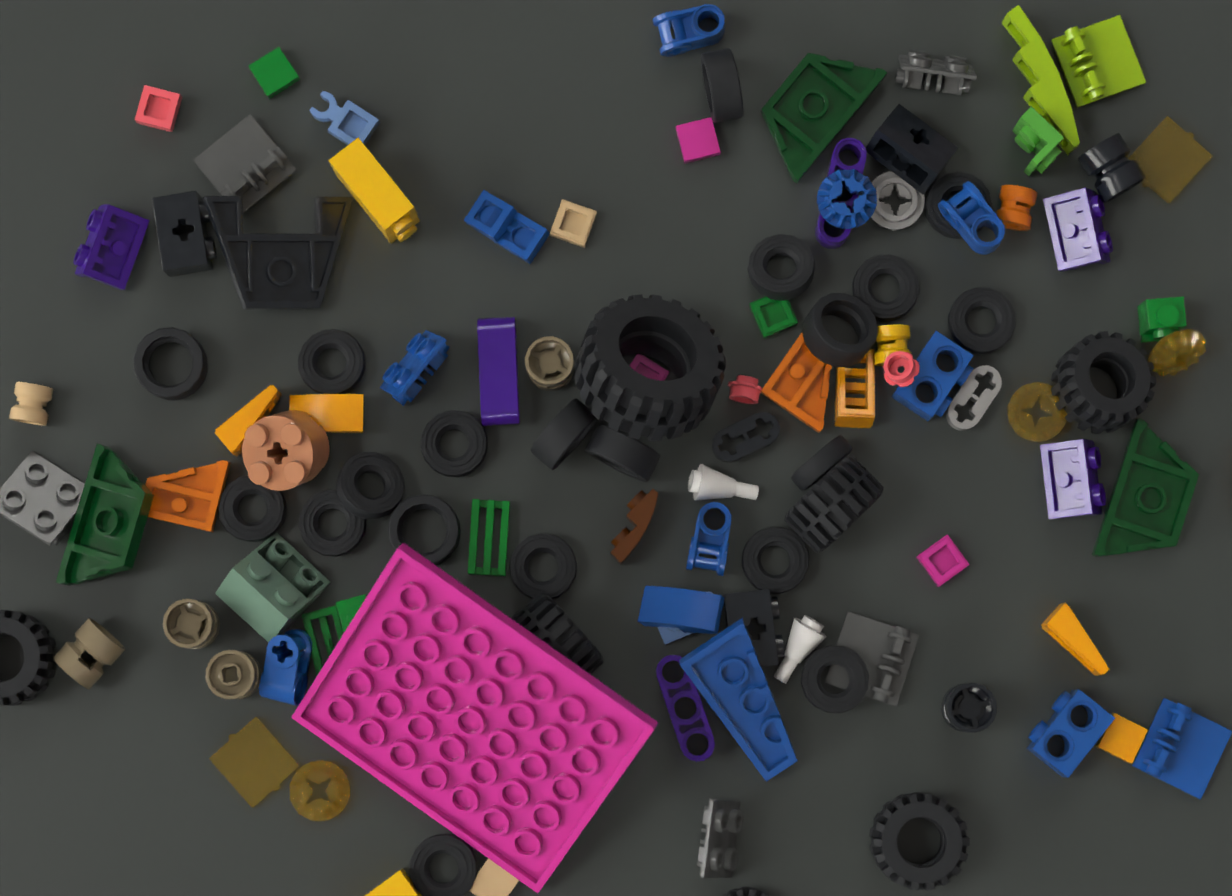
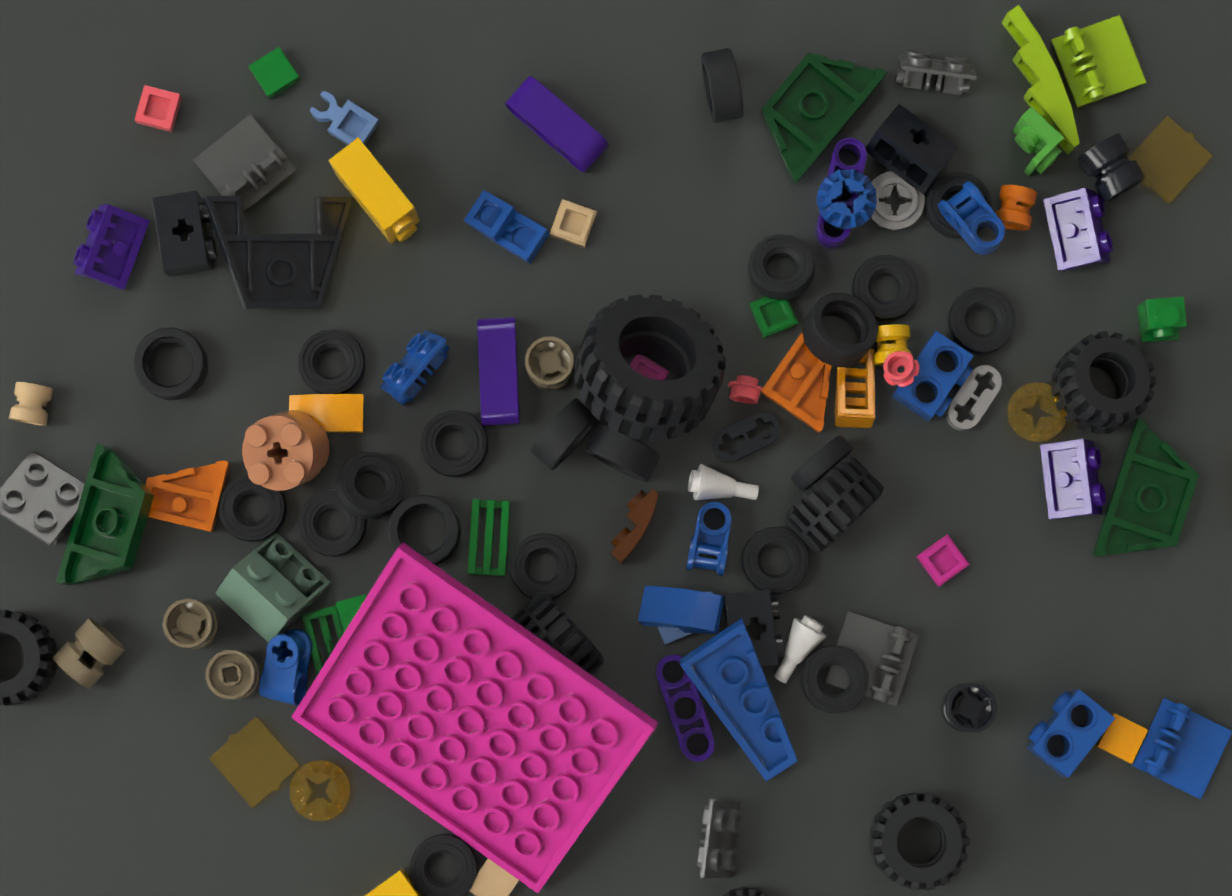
(233, 430): light orange slope -> none
(556, 124): none -> dark purple beam
(686, 29): blue piece -> none
(698, 140): dark pink tile -> none
(1070, 634): light orange slope -> none
(1190, 346): clear yellow gear -> none

